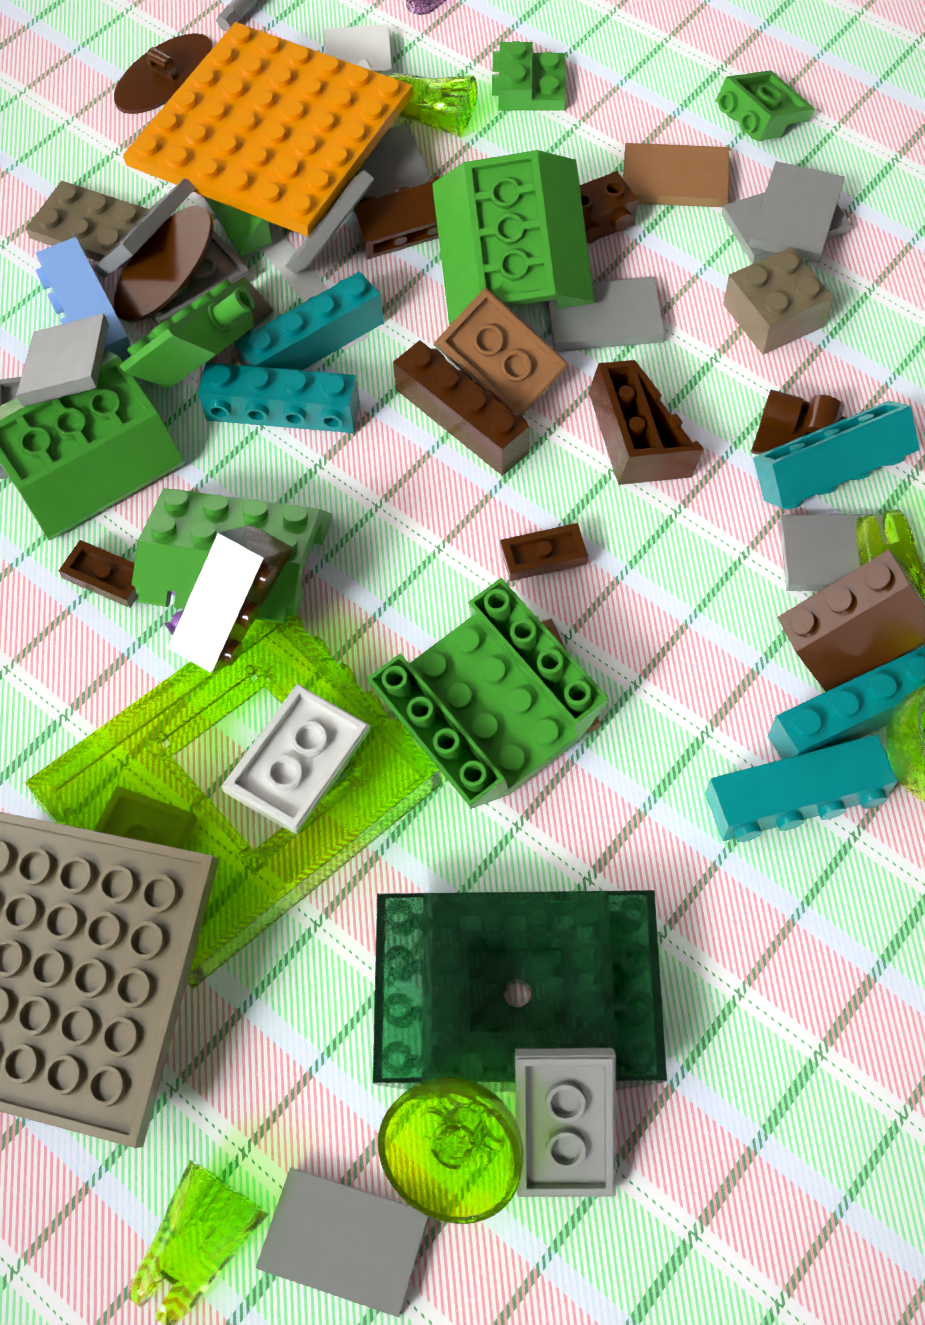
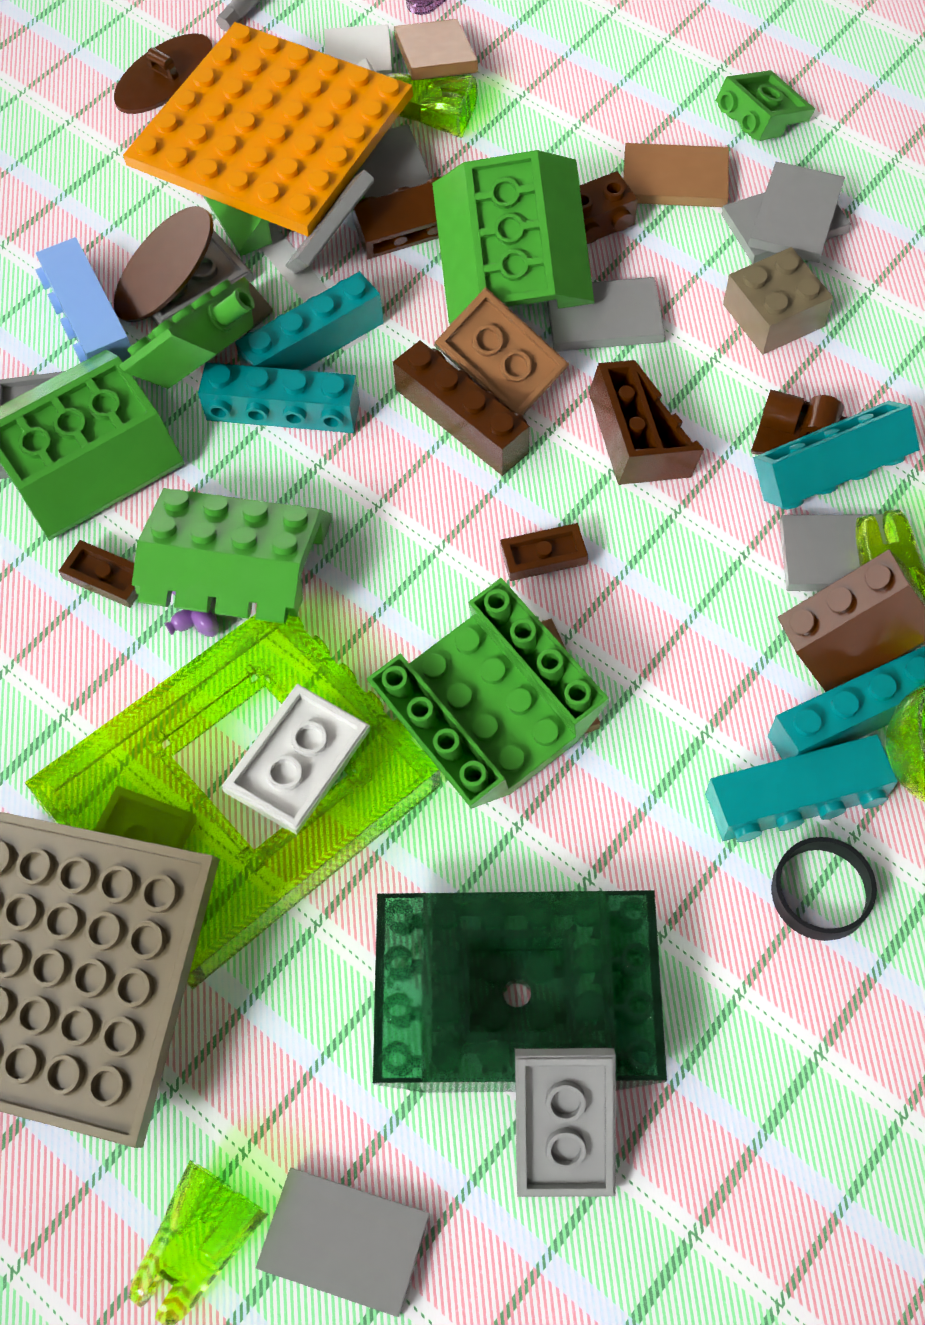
(63, 360): tile -> none
(89, 216): dark tan plate -> none
(144, 228): light grey tile -> none
(228, 596): wedge -> none
(435, 49): none -> tile
(452, 1150): clear neon green piece -> none
(527, 78): bright green plate -> none
(848, 853): none -> black tyre

